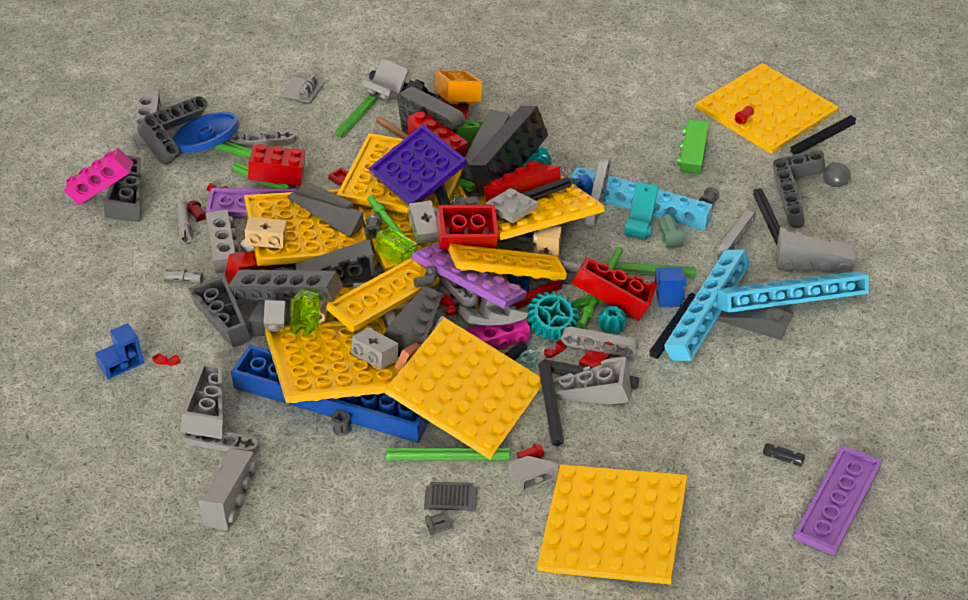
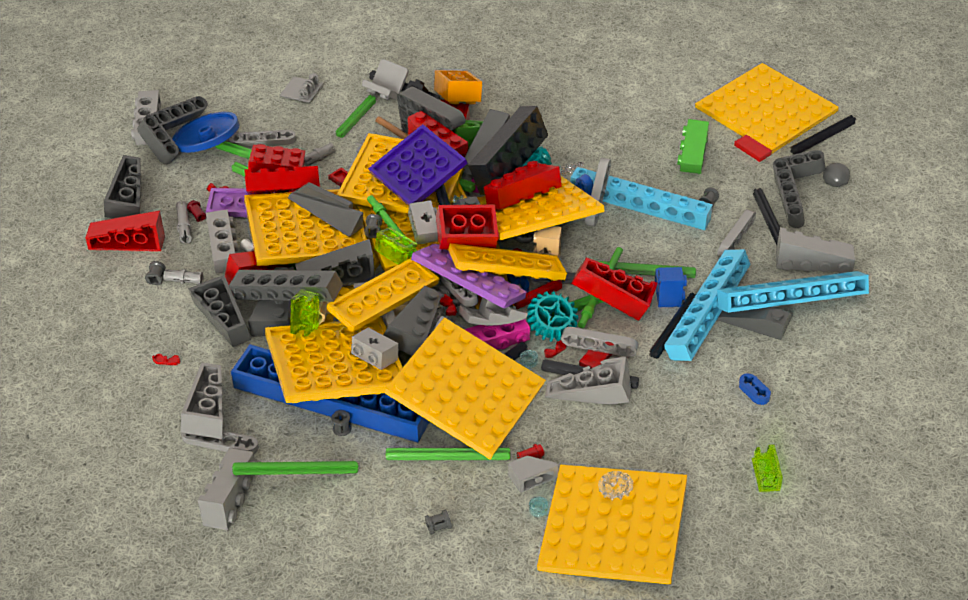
(98, 176): dark pink brick -> none
(122, 355): blue brick -> none
(127, 233): none -> red wedge
(155, 272): none -> dark grey bush
(265, 232): tan brick -> none
(275, 315): light grey slope -> none
(279, 468): none -> bright green axle
(281, 180): none -> red wedge
(319, 154): none -> light grey pin
(406, 354): nougat tile -> none
(427, 279): dark grey arm -> none
(450, 496): dark grey window -> none
(512, 205): light grey plate -> none
(539, 501): none -> clear light blue bush
(549, 188): black axle -> none
(550, 403): black axle -> none
(571, 266): light grey pin -> none
(609, 480): none -> clear gear
(612, 319): teal piece -> none
(641, 212): teal door -> none
(670, 233): sand green piece -> none
(742, 116): red pin -> none
(753, 148): none -> red tile
(753, 390): none -> blue beam
(767, 469): none -> clear neon green hinge
(784, 454): black axle -> none
(837, 500): medium lavender plate -> none

